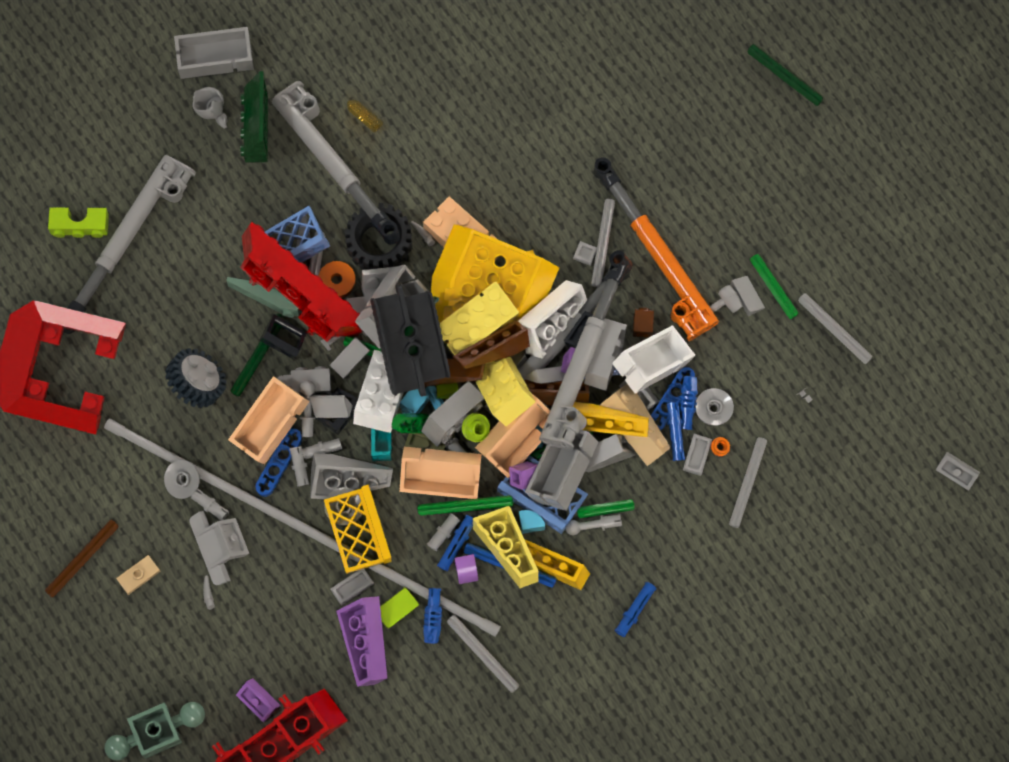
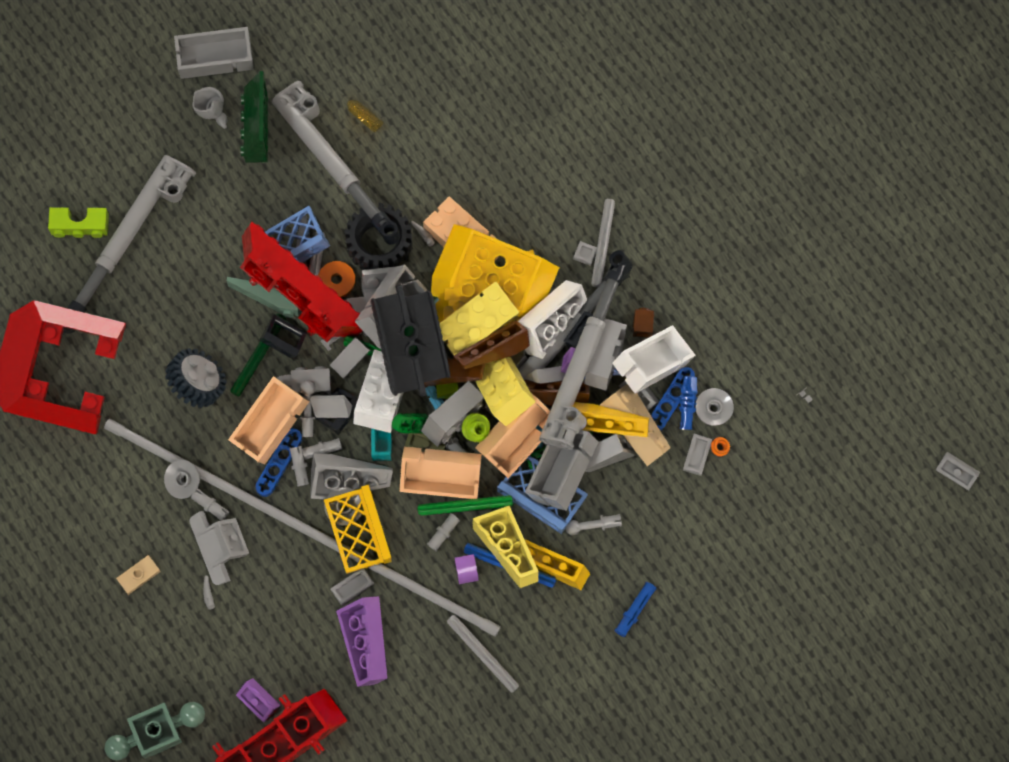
(86, 553): reddish brown axle -> none
(397, 607): lime slope -> none
(413, 402): medium azure brick -> none
(433, 616): blue hinge -> none
(445, 562): blue pin -> none
(521, 474): medium lavender brick -> none
(530, 521): medium azure brick -> none
(605, 508): green axle -> none
(675, 431): blue pin -> none
(697, 313): orange piece -> none
(729, 298): light grey piece -> none
(748, 295): light grey slope -> none
(748, 482): light grey axle -> none
(774, 286): green axle -> none
(785, 75): dark green axle -> none
(835, 328): light grey axle -> none

